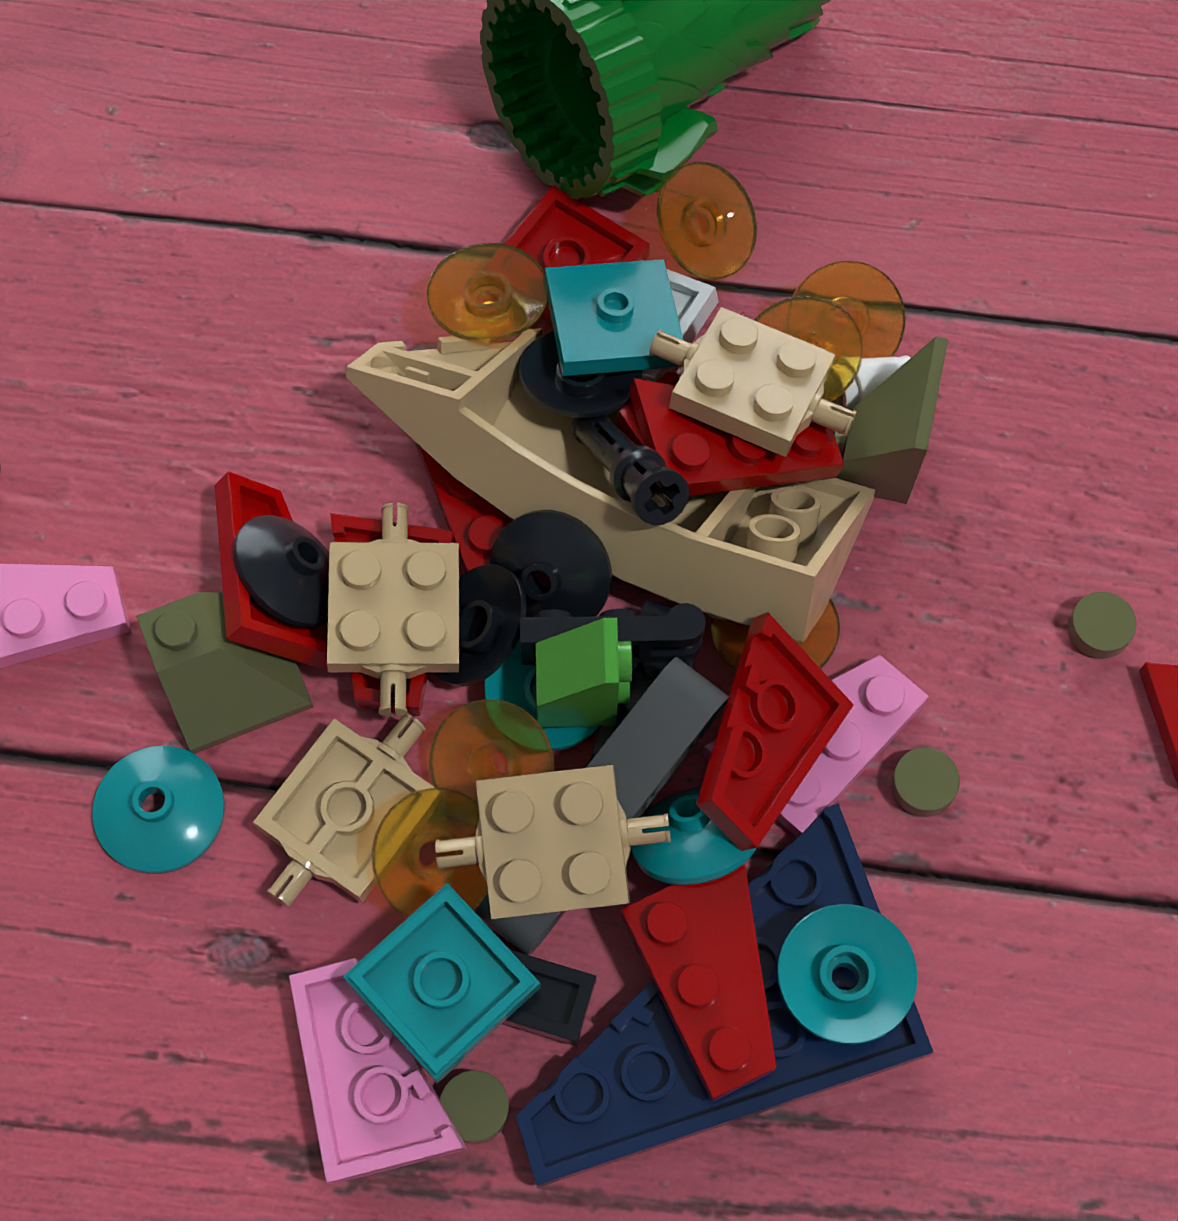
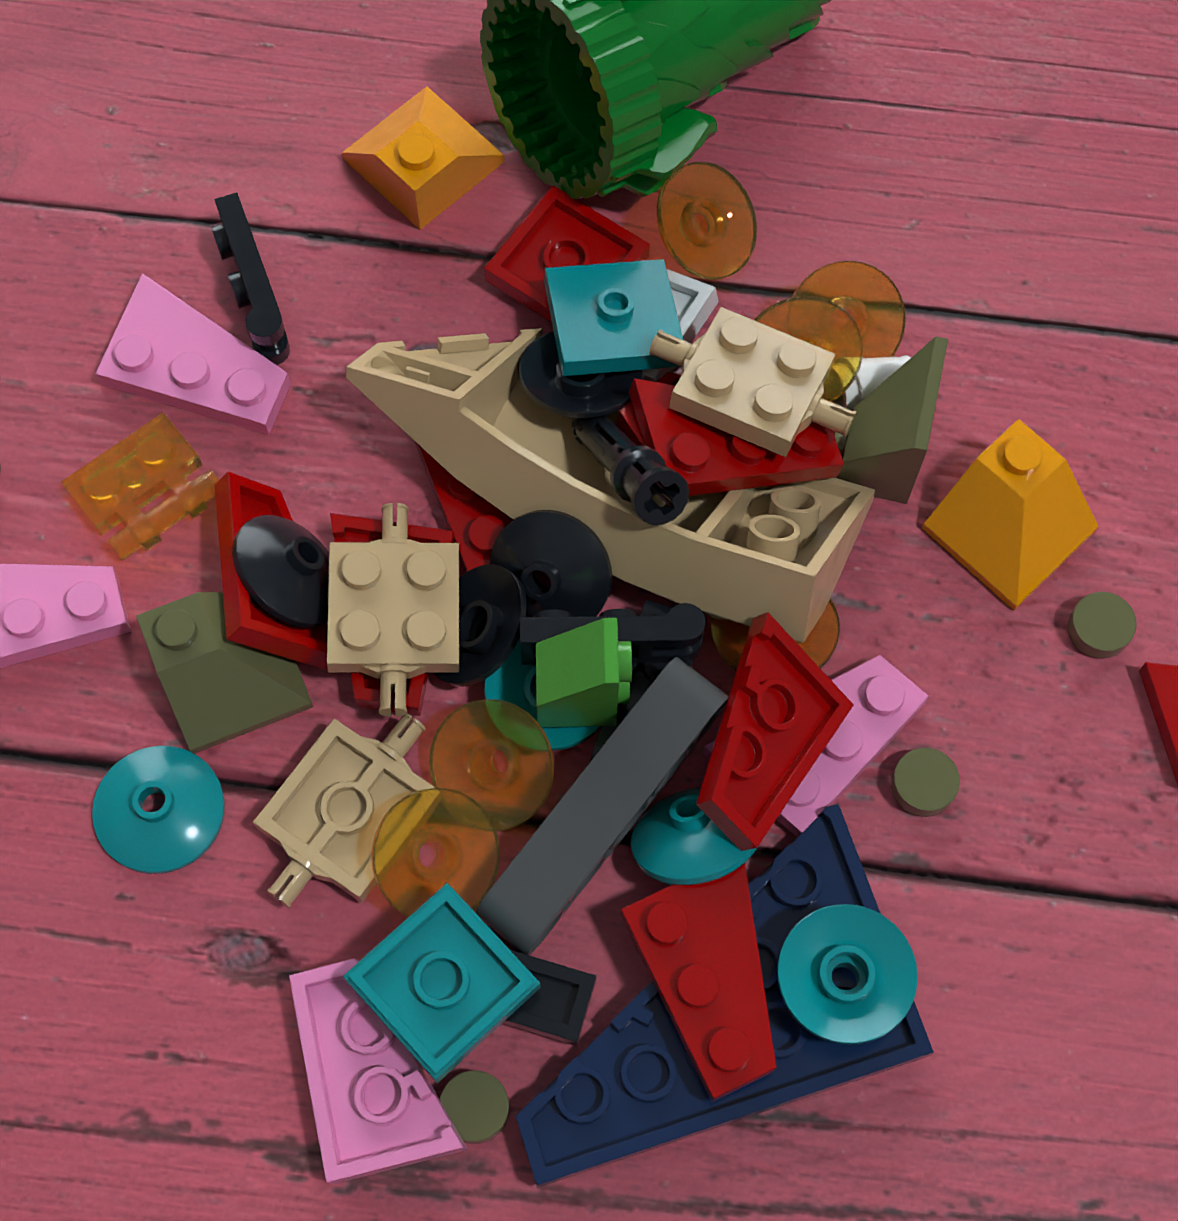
(135, 474): none -> clear yellow plate
(190, 362): none -> bright pink wing
(250, 282): none -> black plate
(423, 157): none -> light orange slope
(483, 275): clear yellow dish -> none
(553, 841): tan plate -> none
(1013, 515): none -> light orange slope

